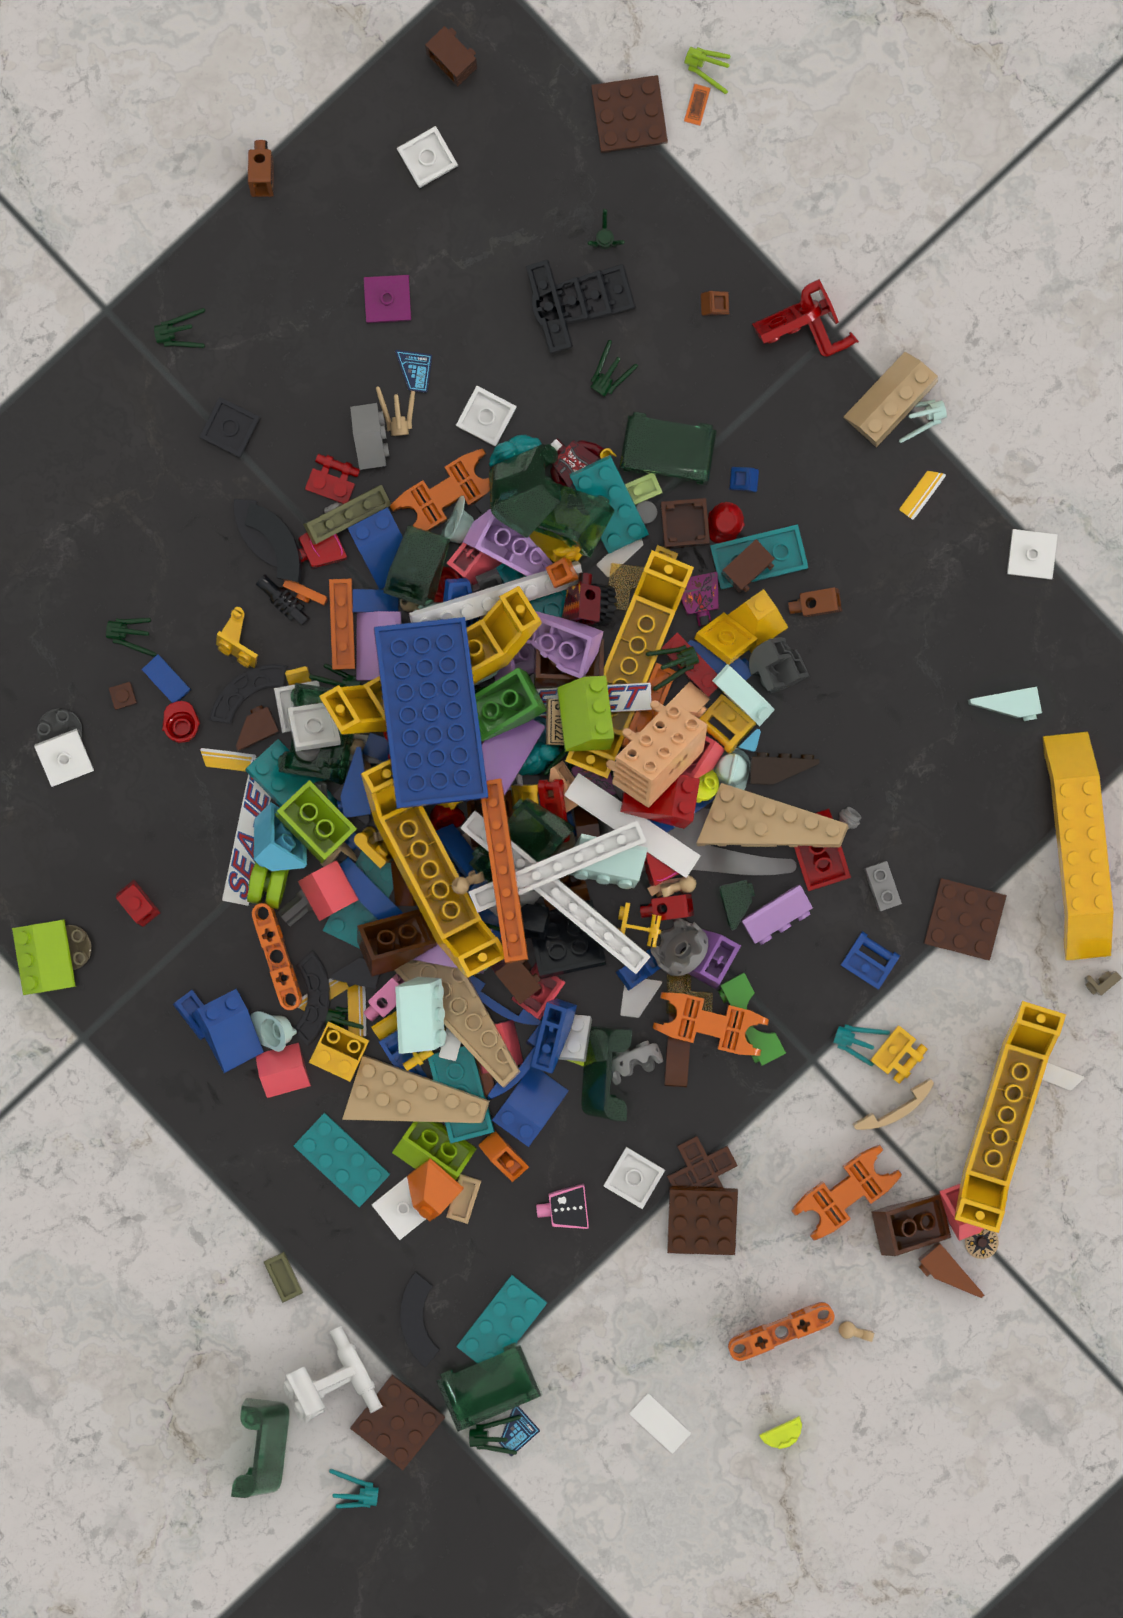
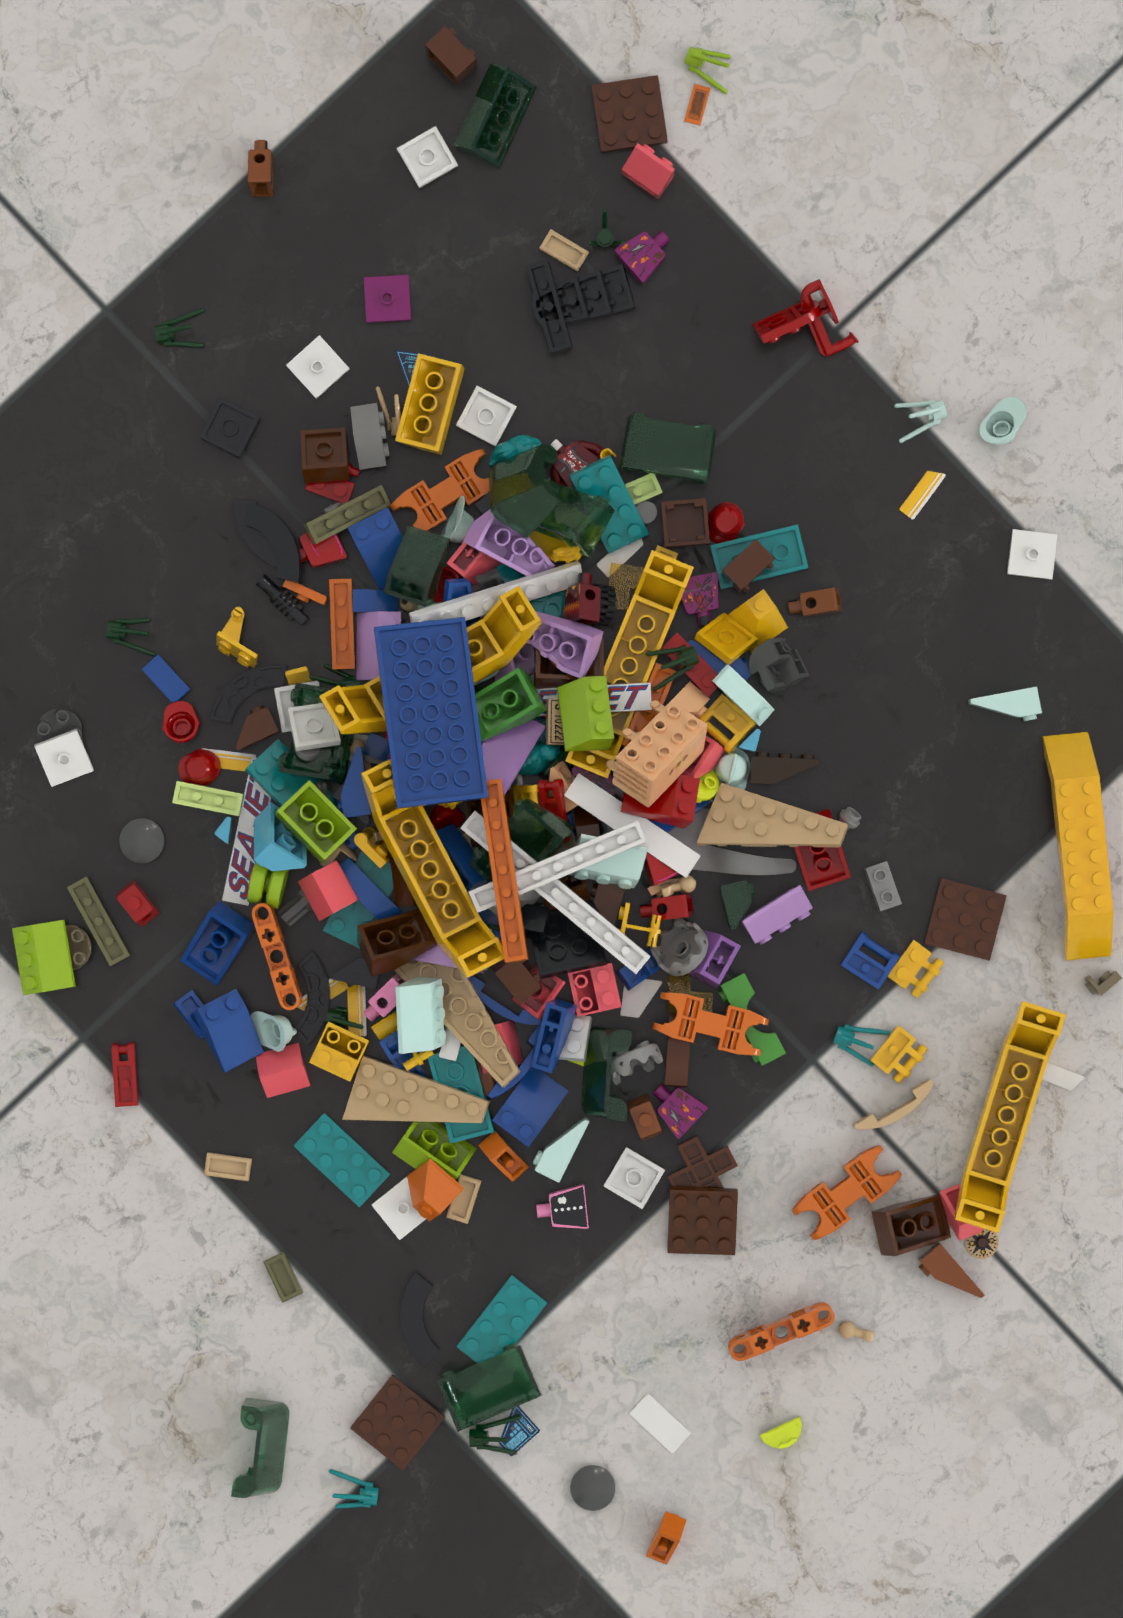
(98, 921): none -> olive plate
(122, 695): reddish brown plate -> none
(125, 1075): none -> red plate
(141, 840): none -> dark grey dish
(199, 767): none -> red hat
(207, 798): none -> yellowish green plate
(218, 942): none -> blue slope
(225, 829): none -> medium azure slope
(228, 1166): none -> tan tile
(309, 1393): white plate -> none
(318, 367): none -> white plate
(324, 455): none -> reddish brown container
(430, 404): none -> yellow slope
(461, 885): tan arm -> none
(495, 115): none -> clear green slope
(558, 1153): none -> light aqua slope
(561, 572): orange slope -> none
(564, 250): none -> tan tile
(592, 1487): none -> dark grey dish
(594, 990): none -> coral slope
(603, 383): dark green plant -> none
(608, 900): none -> reddish brown slope
(643, 254): none -> magenta torso
(644, 1117): none -> dark orange torso
(648, 170): none -> coral slope
(666, 1537): none -> orange slope
(678, 1109): none -> magenta torso
(714, 303): dark orange slope -> none
(744, 479): blue slope -> none
(891, 398): tan slope -> none
(909, 965): none -> yellow plate
(1003, 421): none -> light aqua piece

